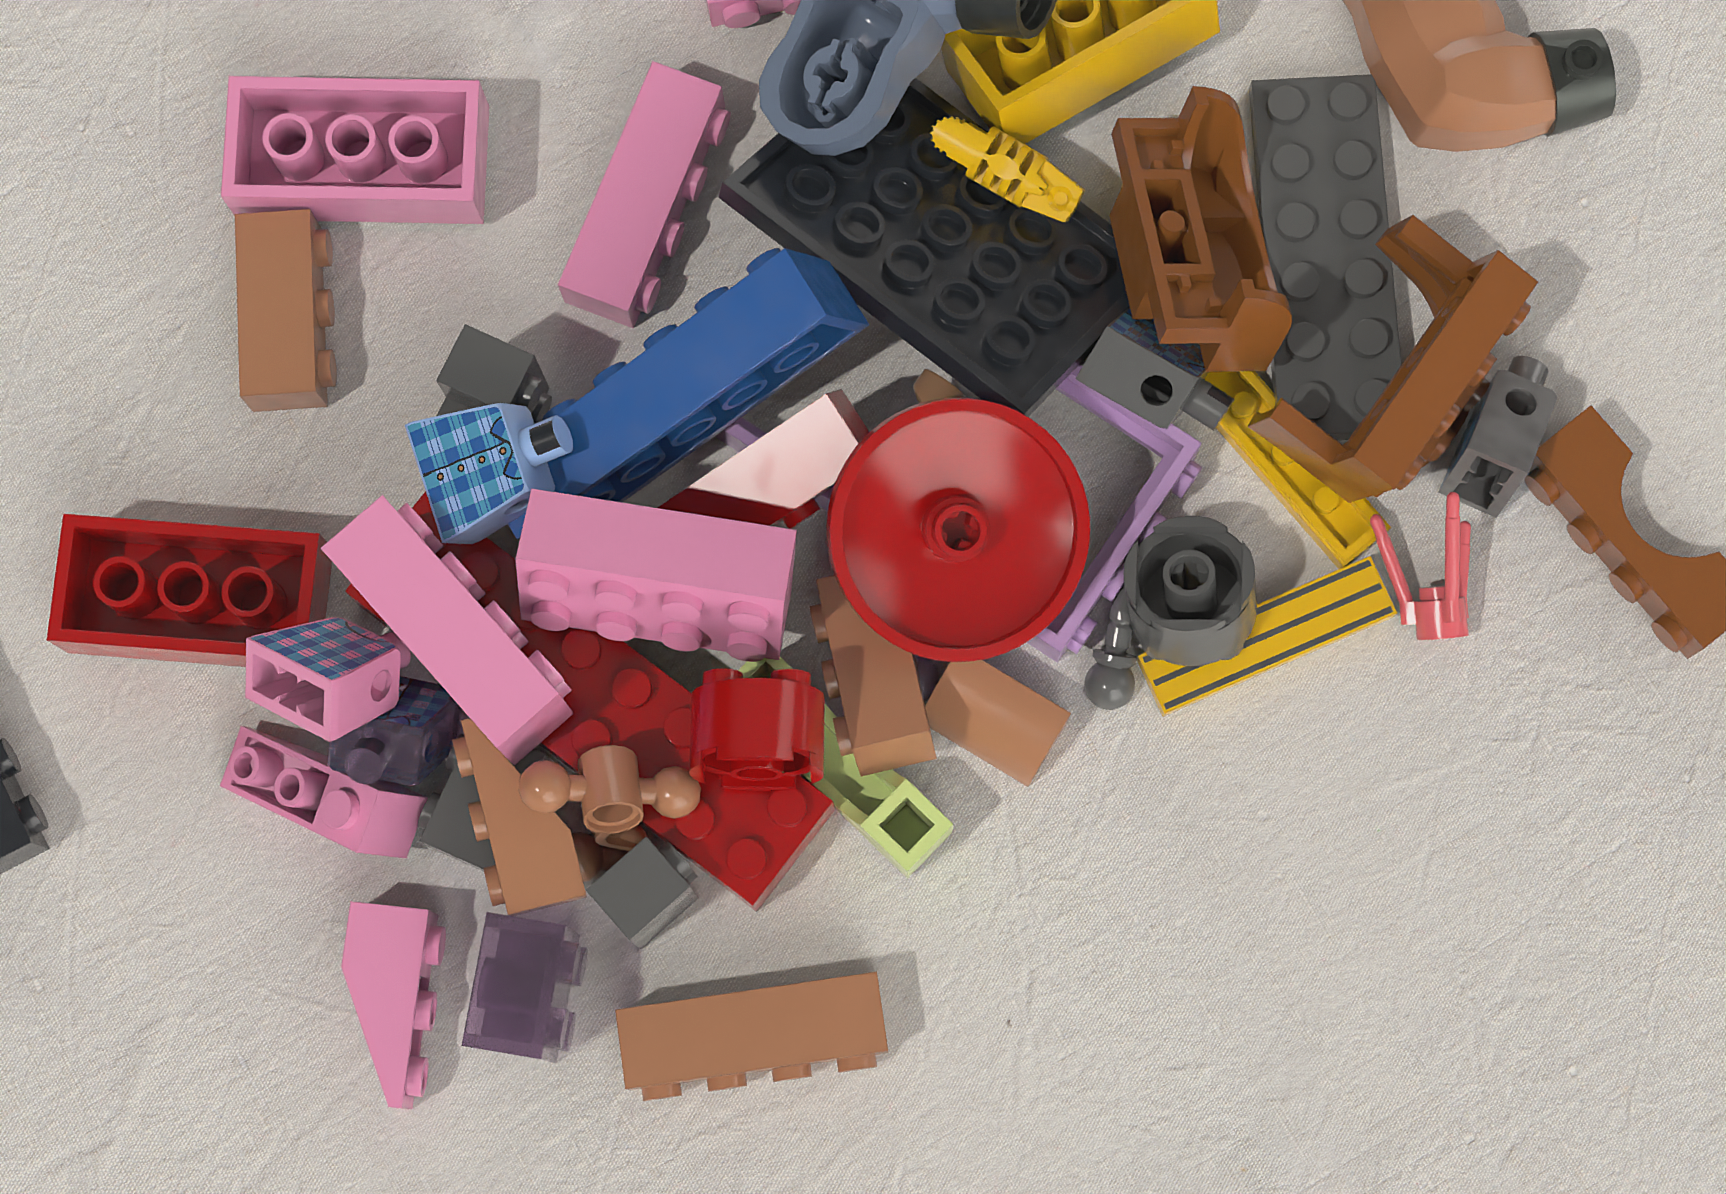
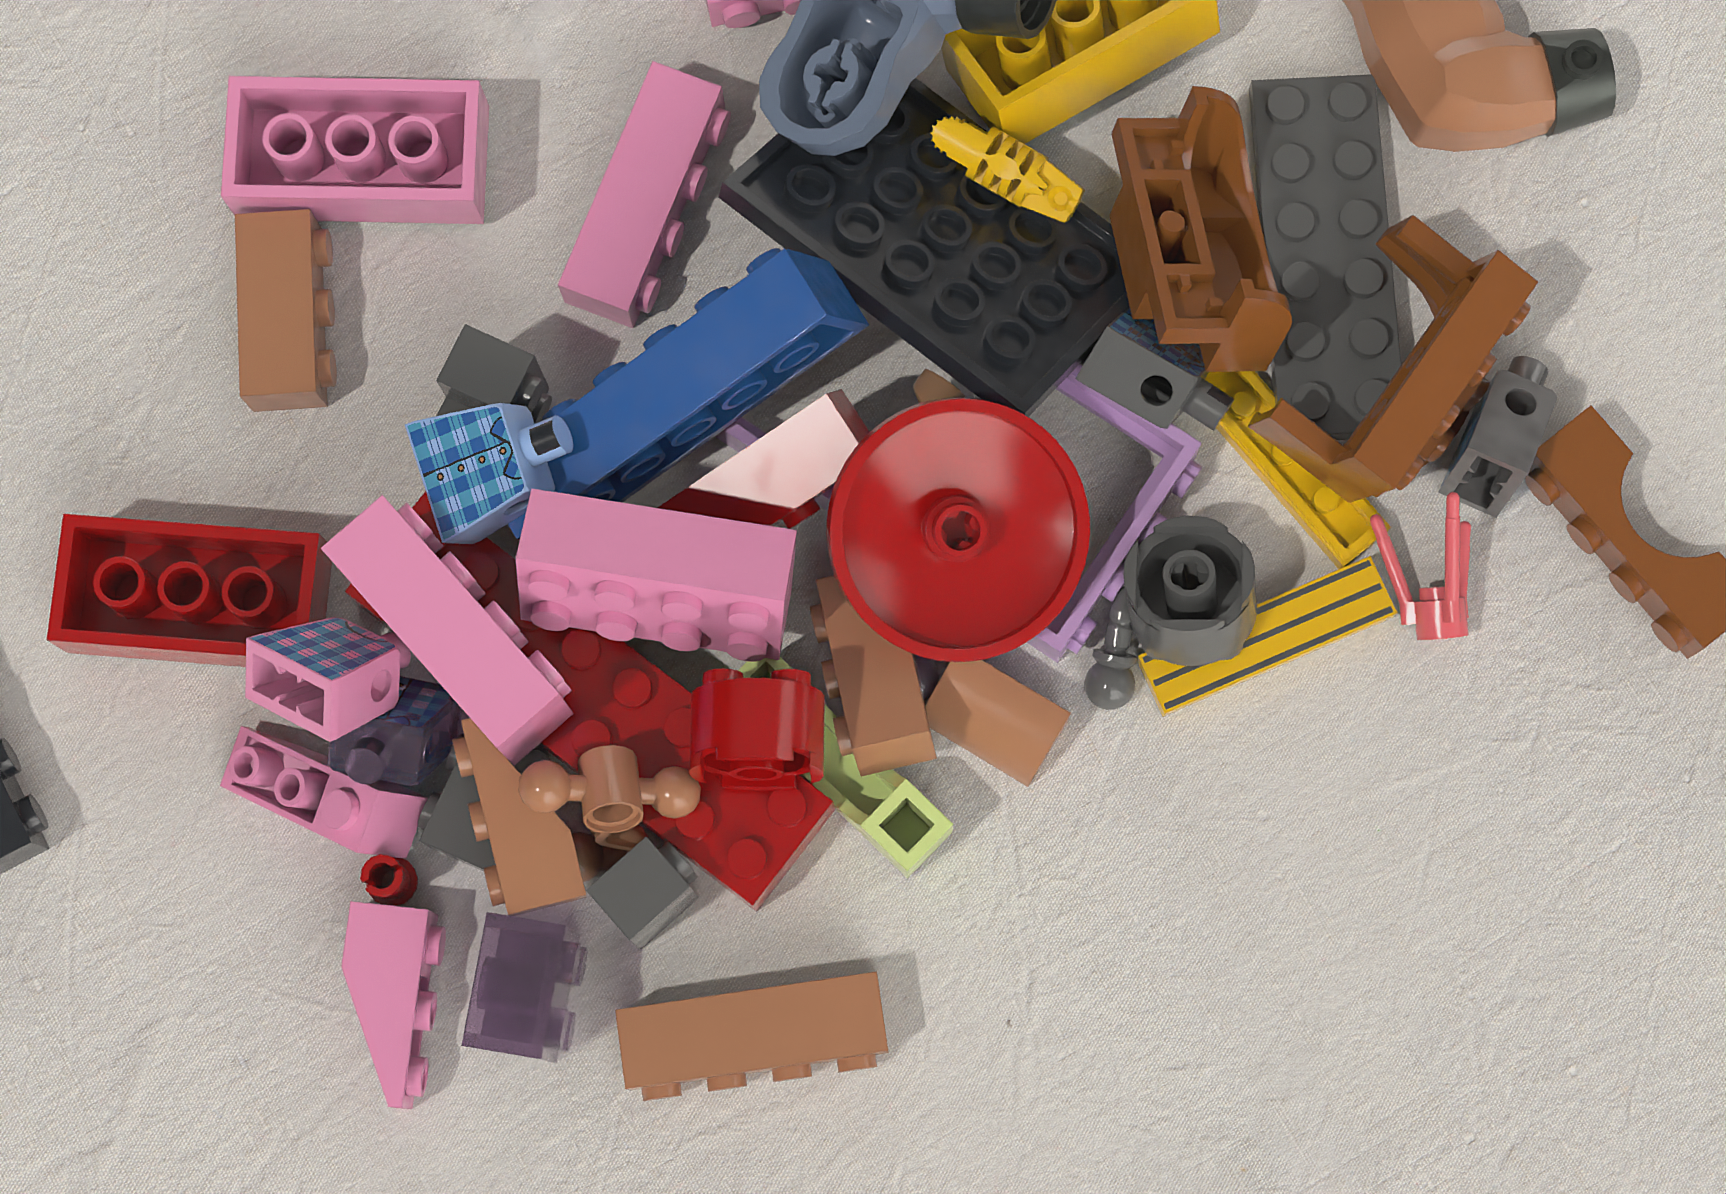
(402, 887): none -> red pin

